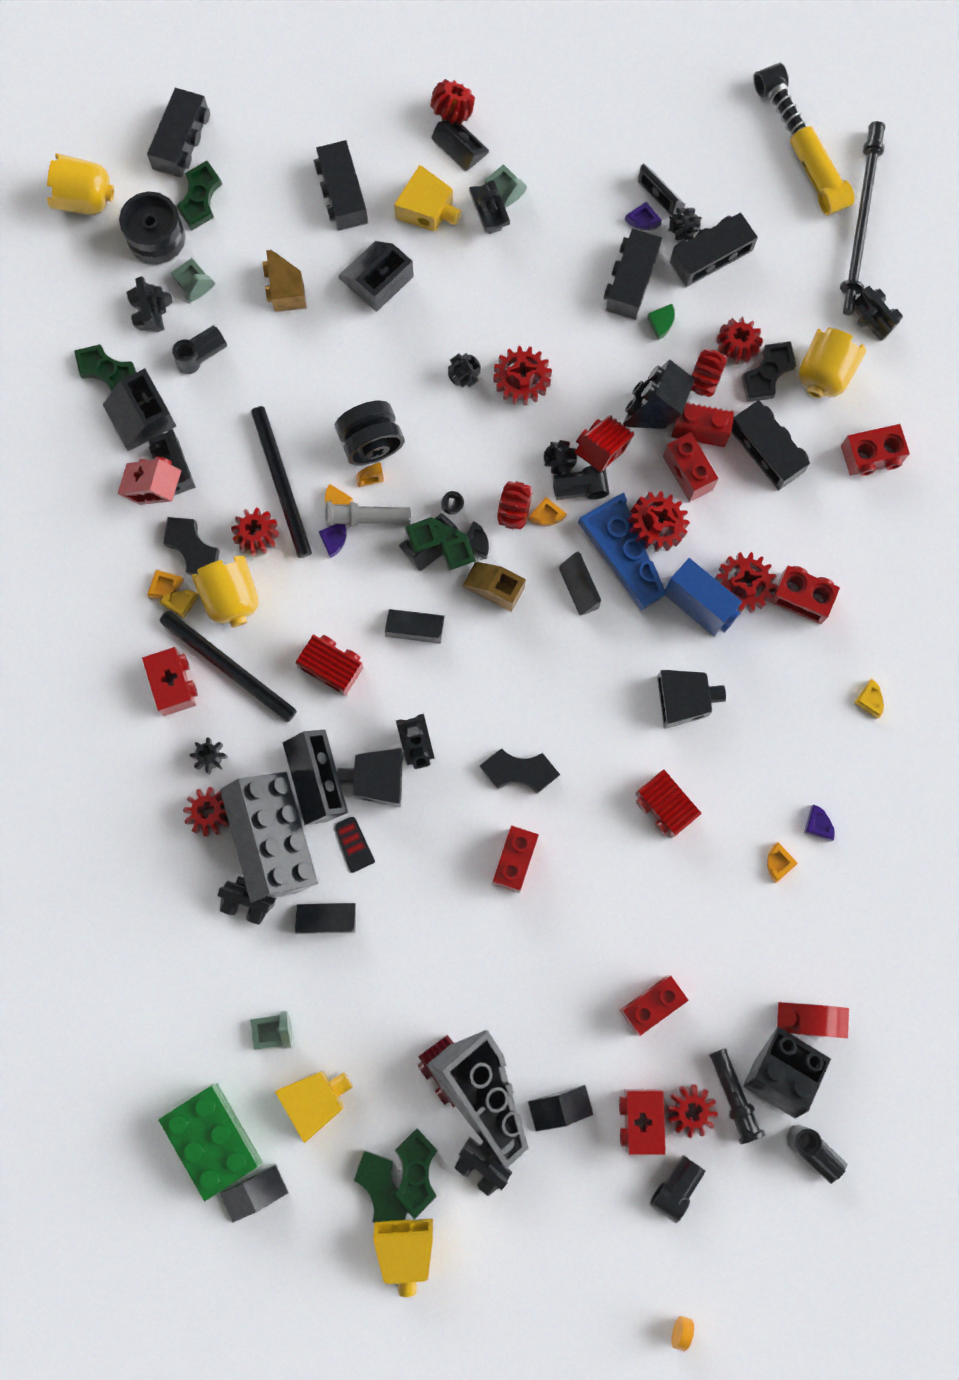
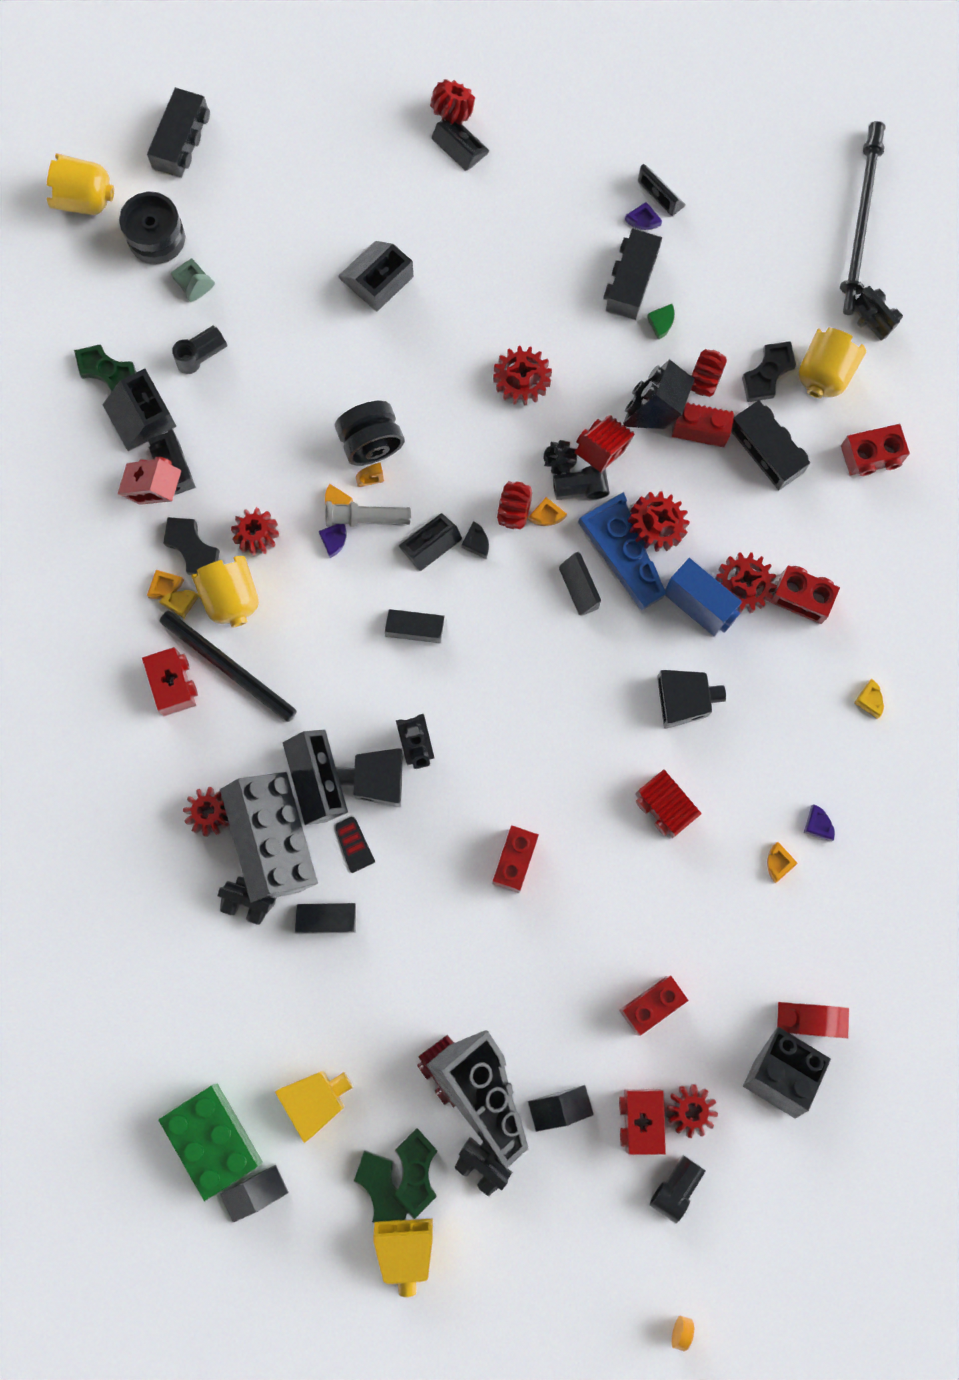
(152, 305): black hips -> none
(201, 186): dark green tile -> none
(203, 750): black gear -> none
(272, 1031): sand green tile -> none
(281, 482): black axle -> none
(286, 283): pearl gold slope -> none
(330, 664): red brick -> none
(340, 185): black brick -> none
(426, 201): yellow torso -> none
(453, 543): dark green tile -> none
(457, 505): black hinge -> none
(464, 370): black gear -> none
(489, 207): black hips -> none
(495, 584): pearl gold slope -> none
(507, 769): black tile -> none
(508, 185): sand green tile -> none
(684, 223): black gear -> none
(690, 467): red brick -> none
(713, 249): black brick -> none
(737, 1113): black pin -> none
(739, 340): red gear -> none
(817, 1153): black piece -> none
(832, 191): yellow piece -> none

